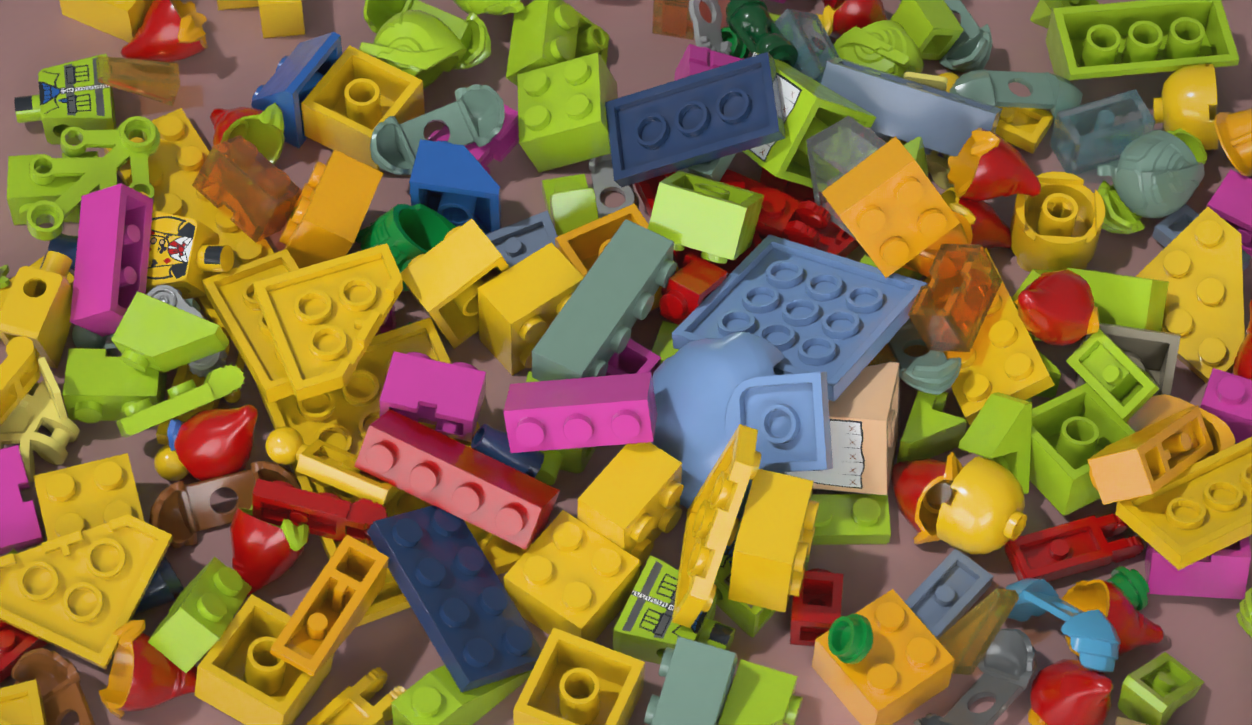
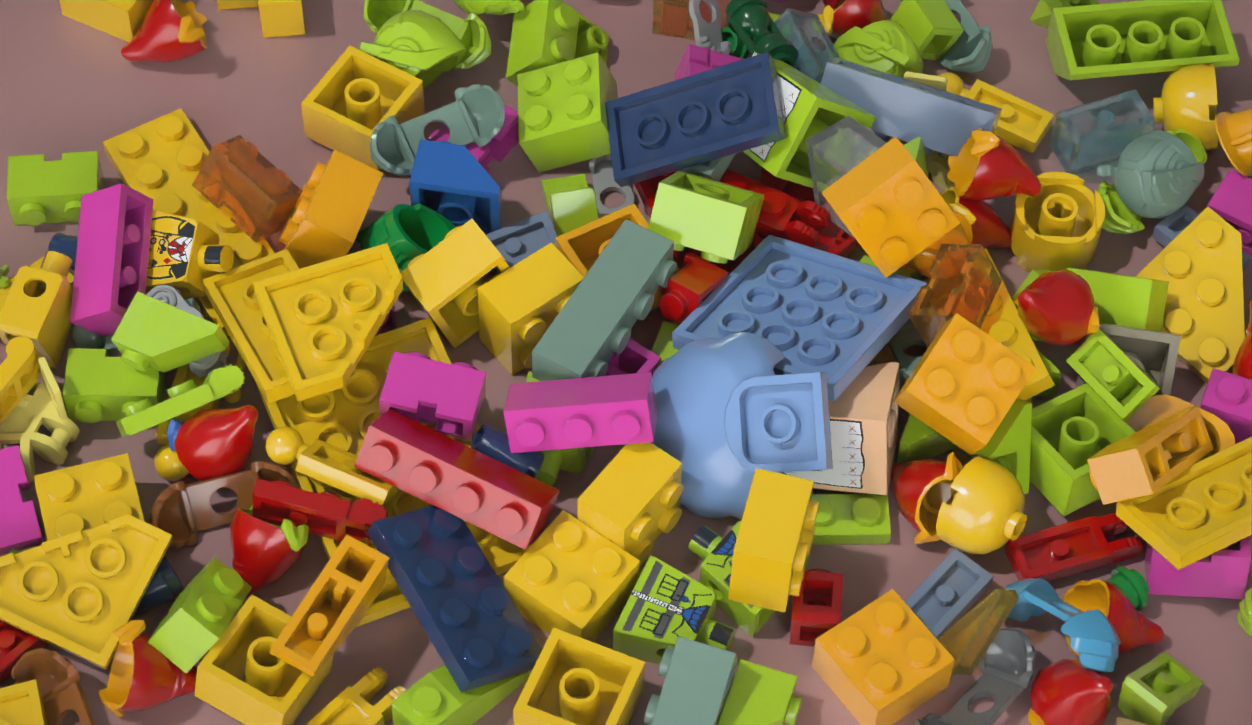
(69, 98): lime torso -> none
(95, 171): lime plant -> none
(141, 77): clear yellow piece -> none
(257, 126): lime hat -> none
(295, 79): blue slope -> none
(713, 525): yellow plate -> none
(850, 638): green plate -> none
(964, 384): none -> light orange brick
(992, 88): sand green piece -> none

